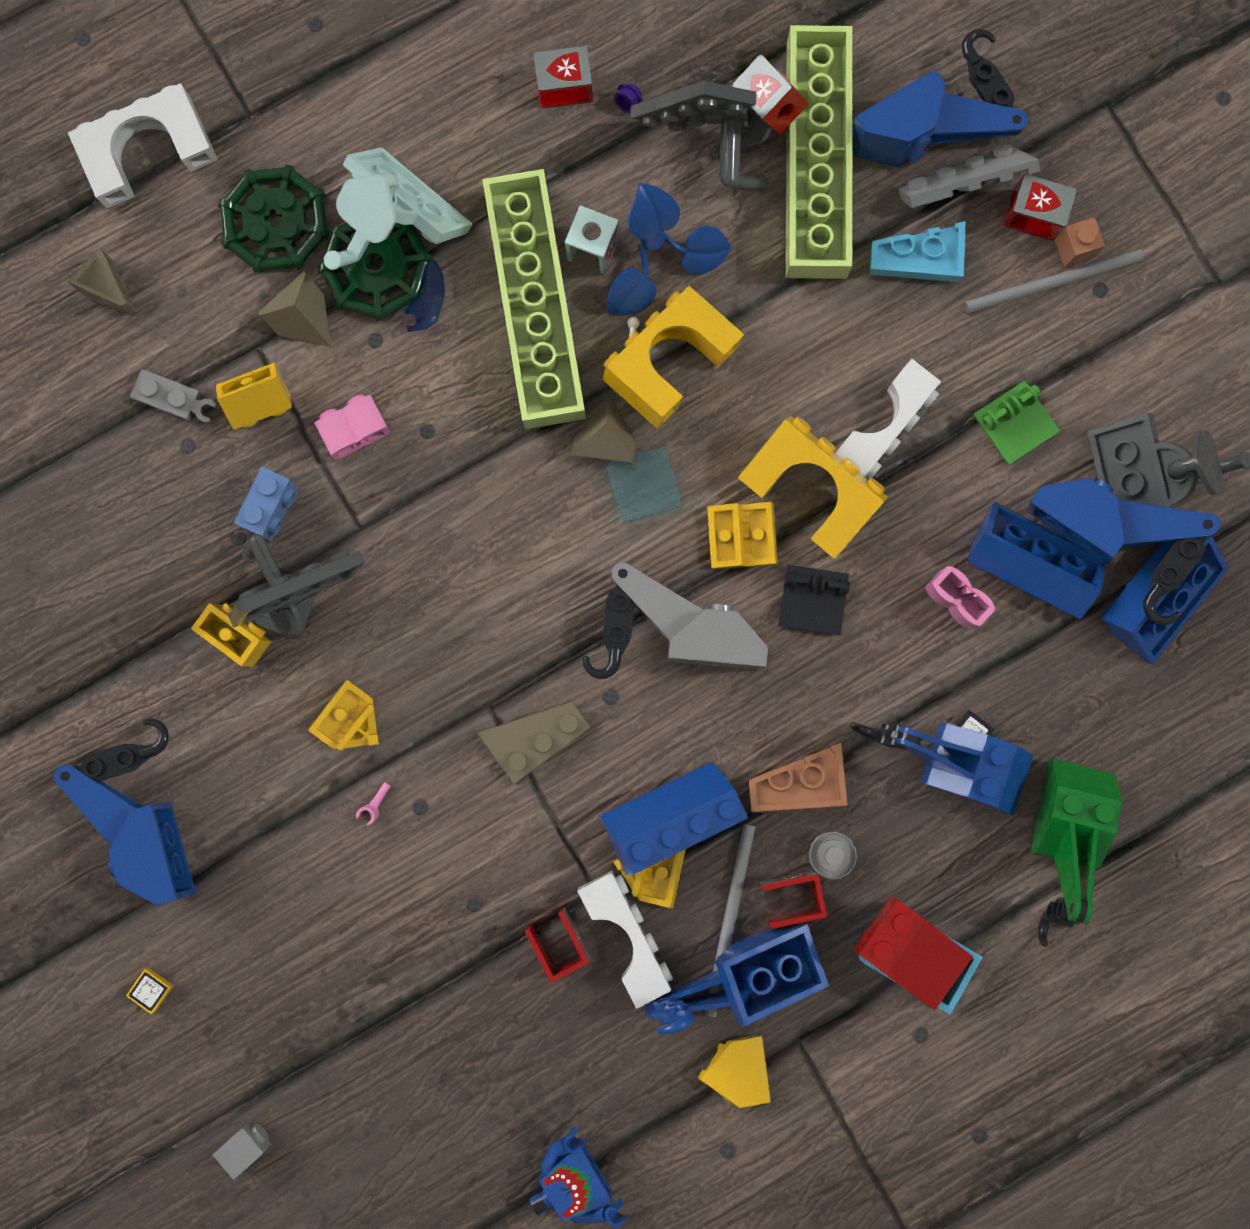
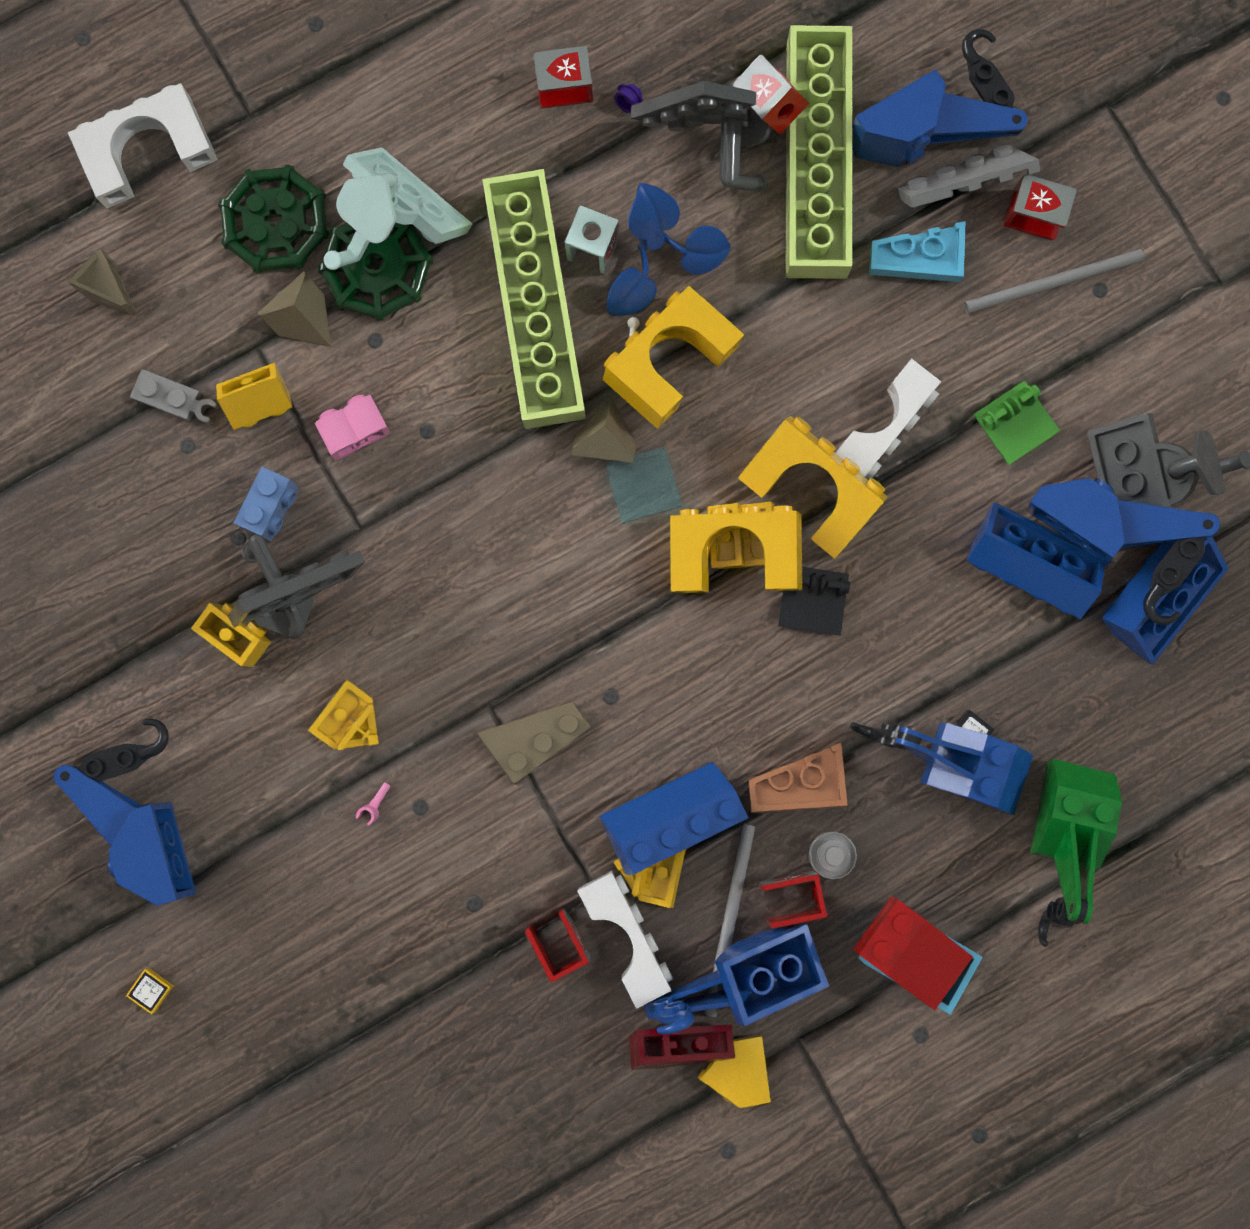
(242, 1149): light grey brick -> none
(430, 301): clear blue piece -> none
(575, 1185): blue torso -> none
(681, 1048): none -> dark red slope
(694, 634): light grey slope -> none
(695, 534): none -> yellow arch
(966, 604): bright pink brick -> none
(1079, 242): nougat brick -> none

